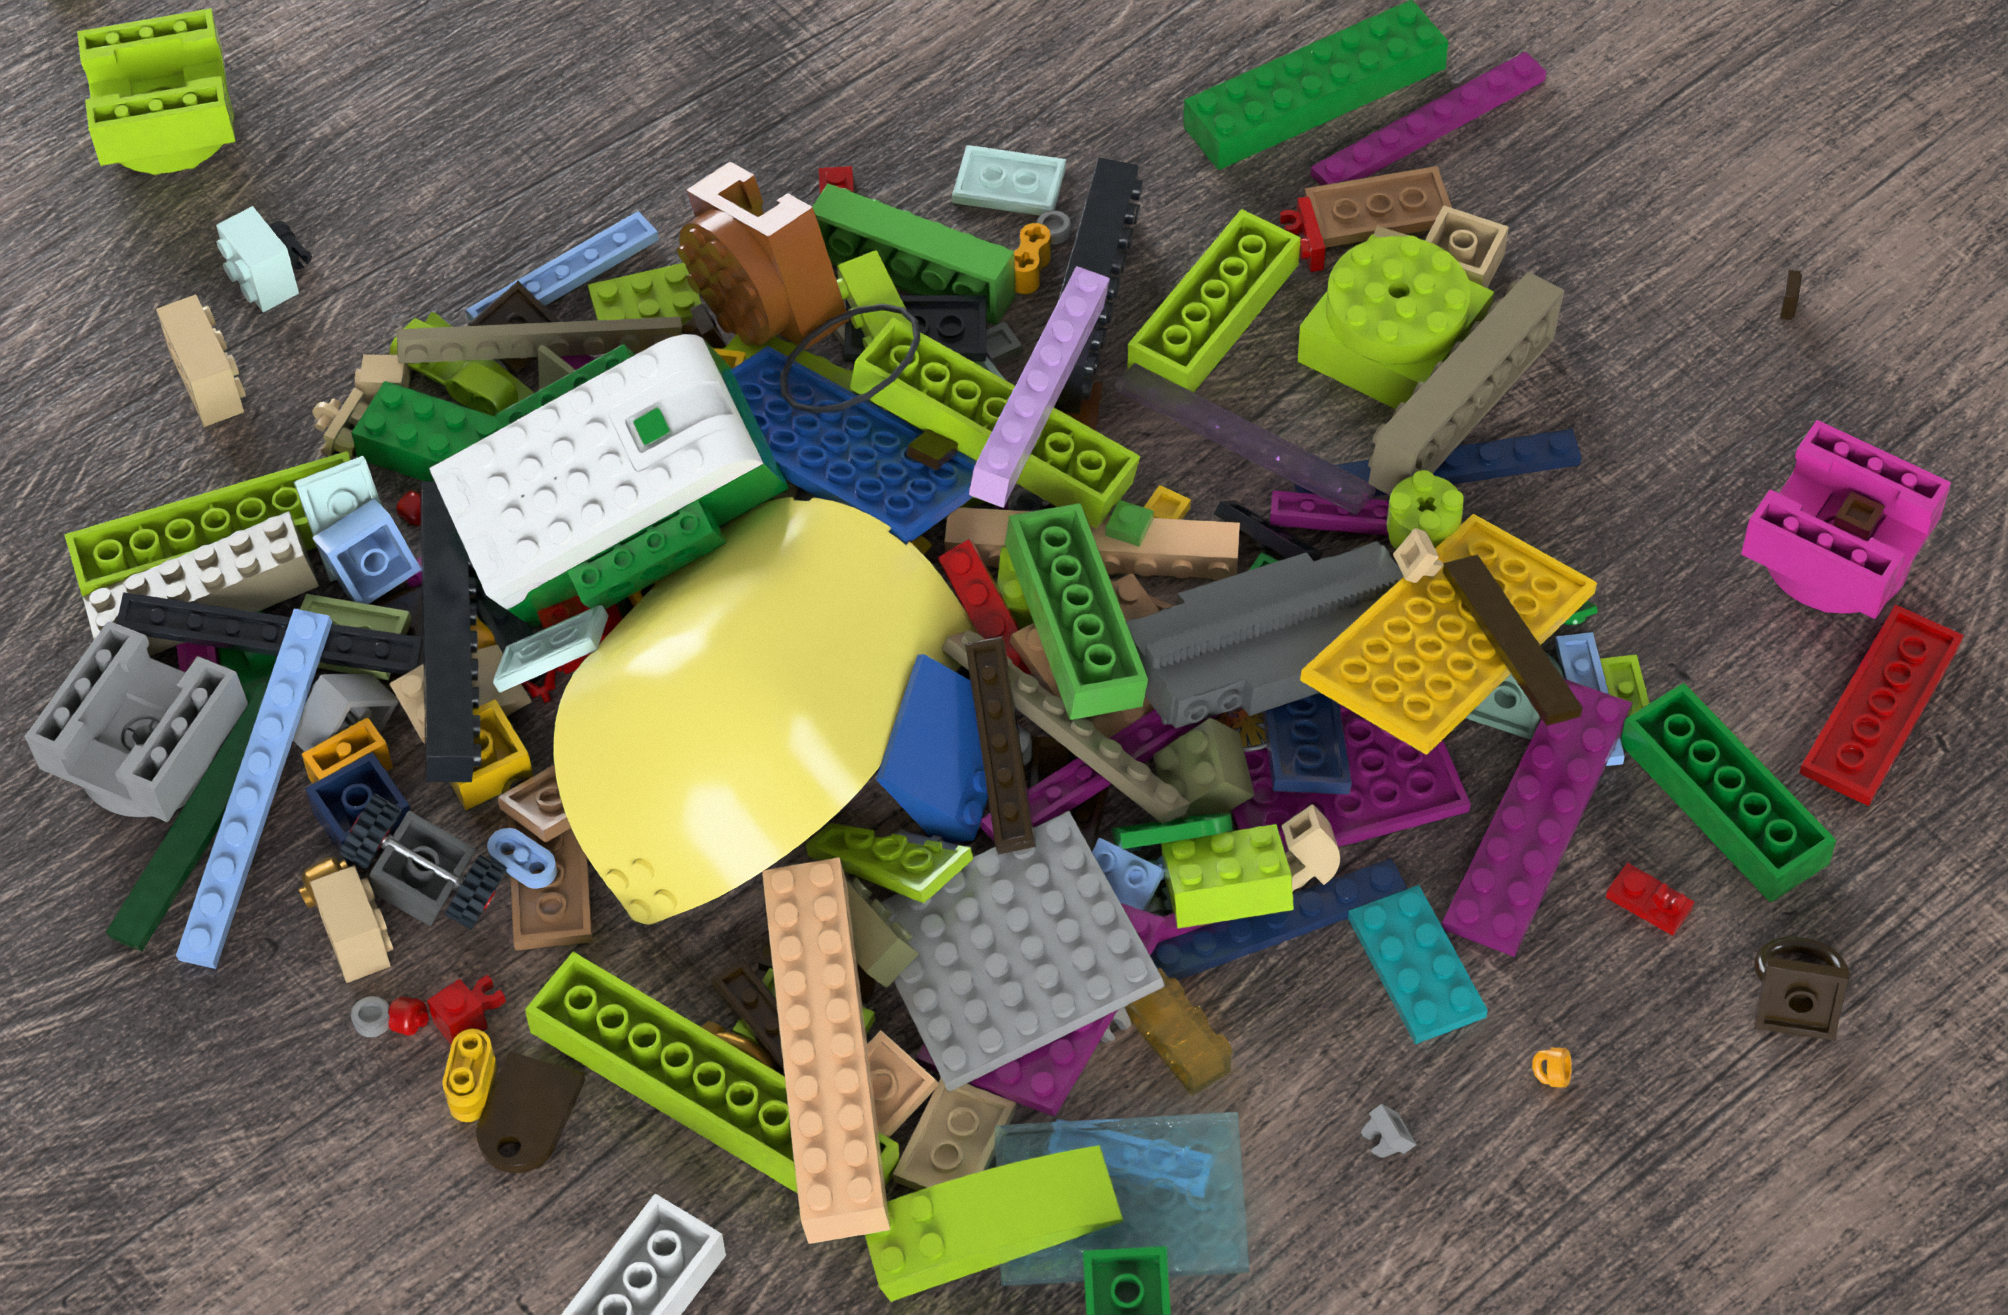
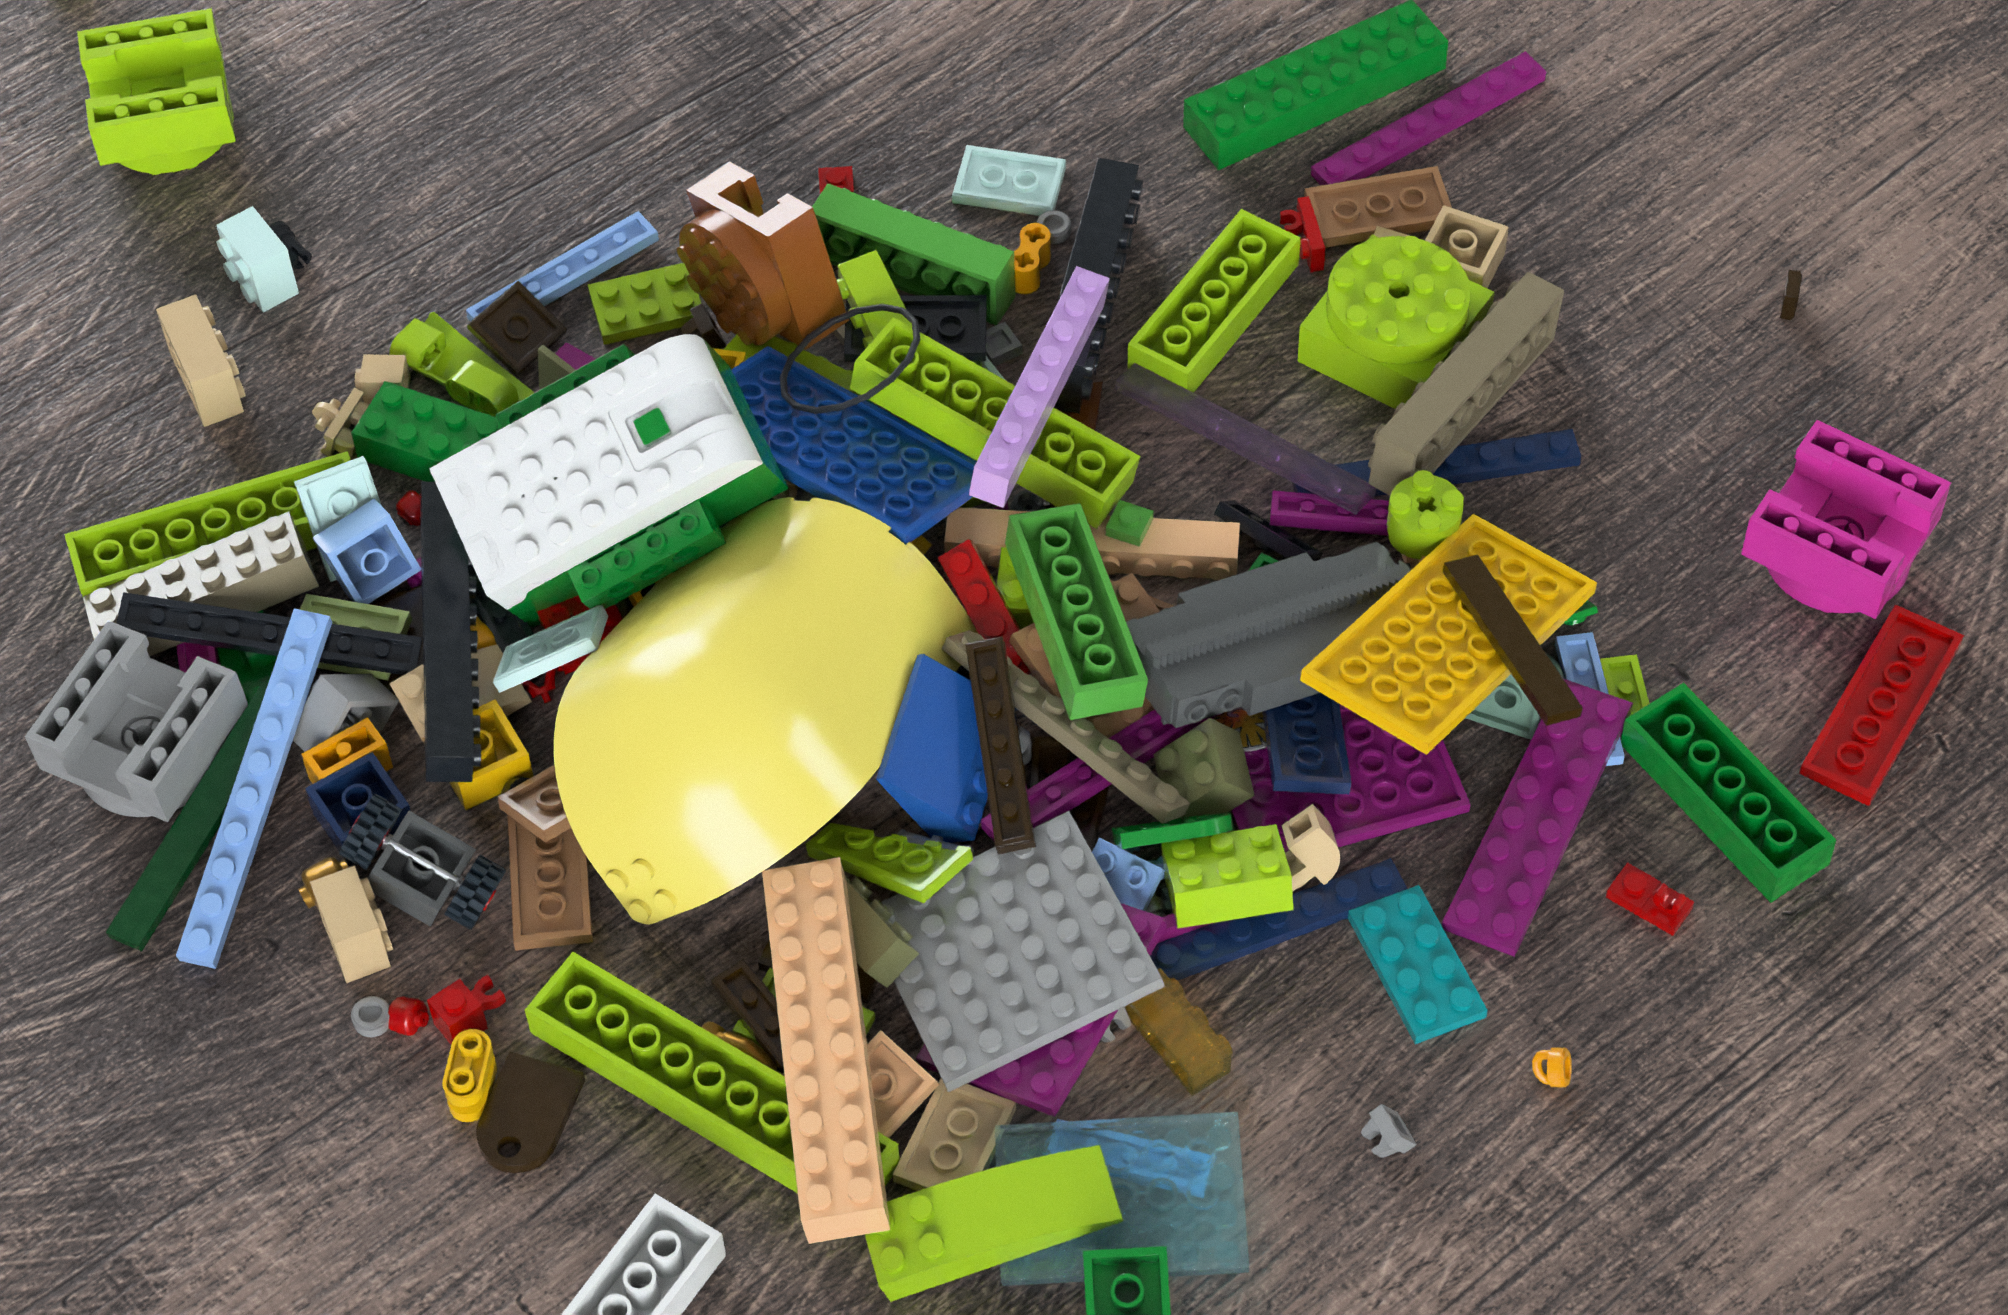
(524, 339): dark tan plate -> none
(524, 860): light blue plate -> none
(932, 449): dark brown tile -> none
(1168, 504): yellow plate -> none
(1417, 556): tan tile -> none
(1797, 994): dark brown tile -> none
(1859, 515): reddish brown plate -> none

